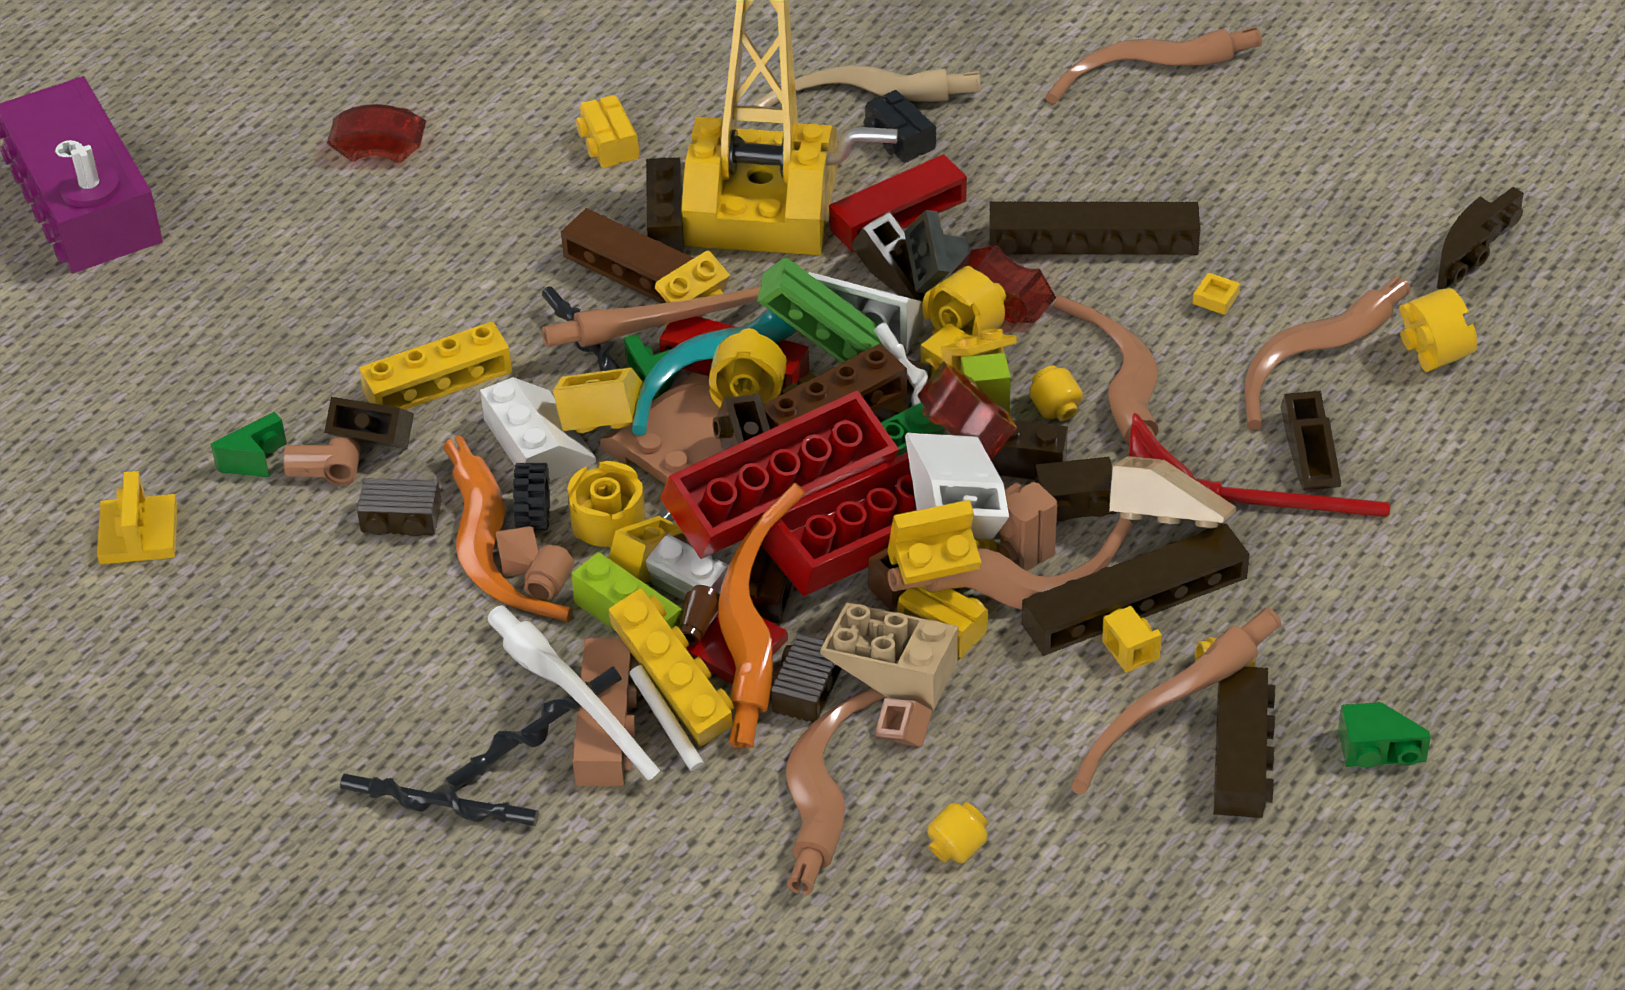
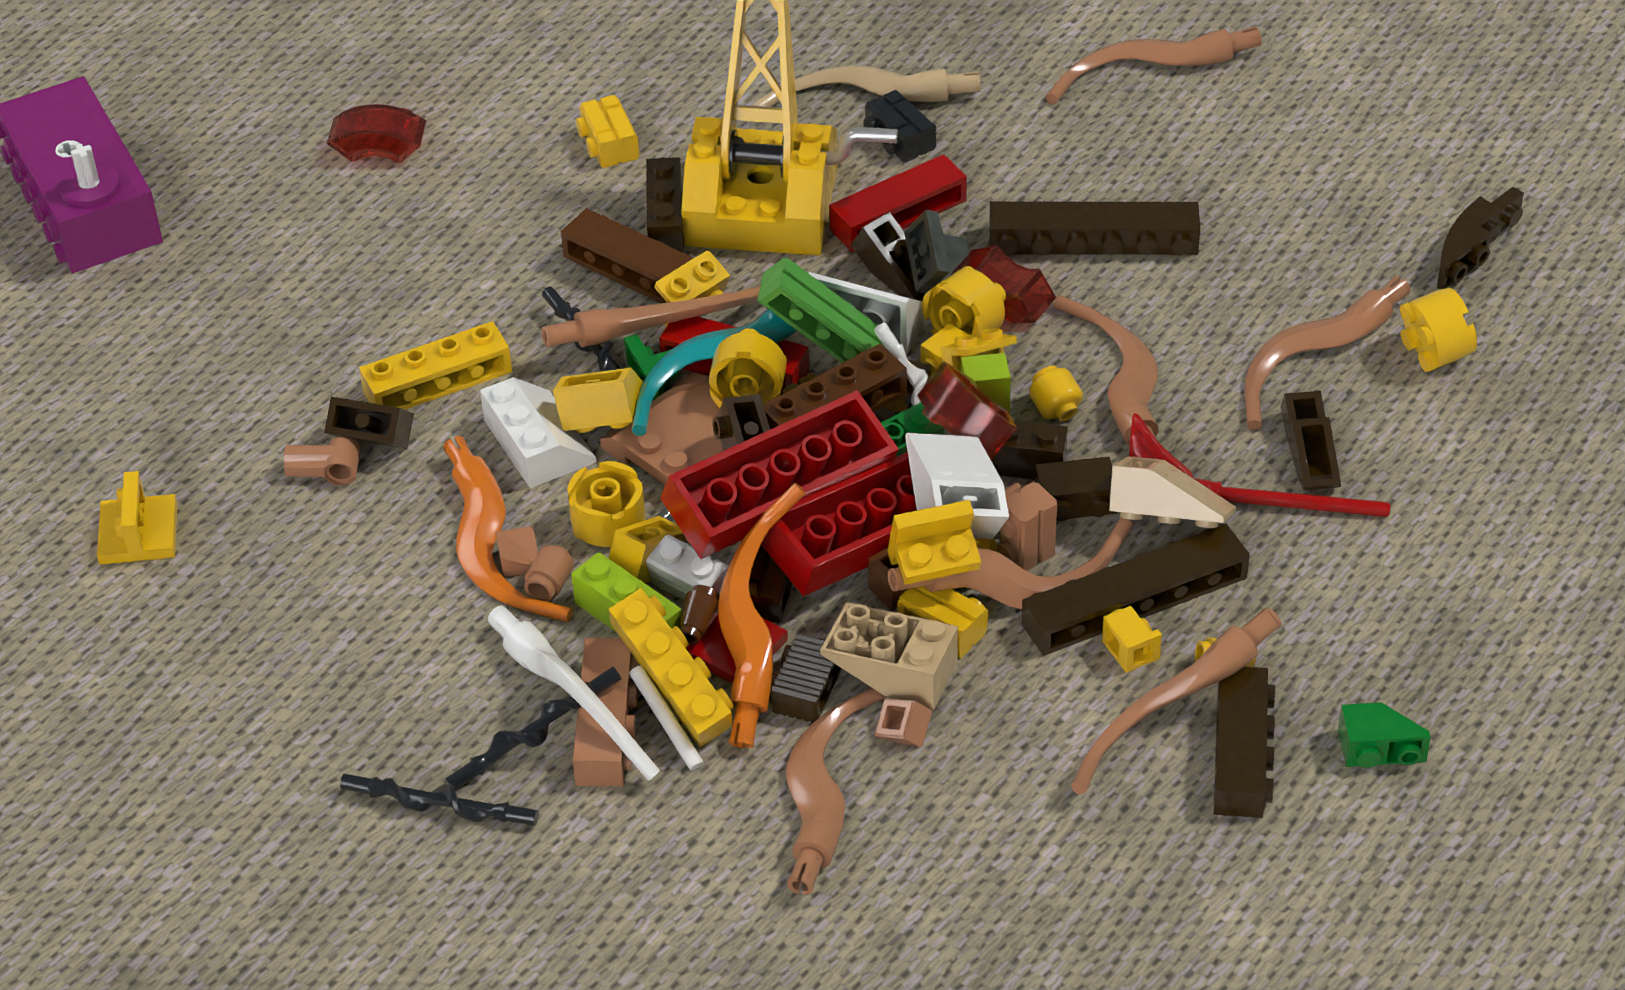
(246, 448): green slope -> none
(399, 506): dark brown brick -> none
(531, 495): black tyre -> none
(957, 832): yellow head -> none
(1216, 293): yellow plate -> none

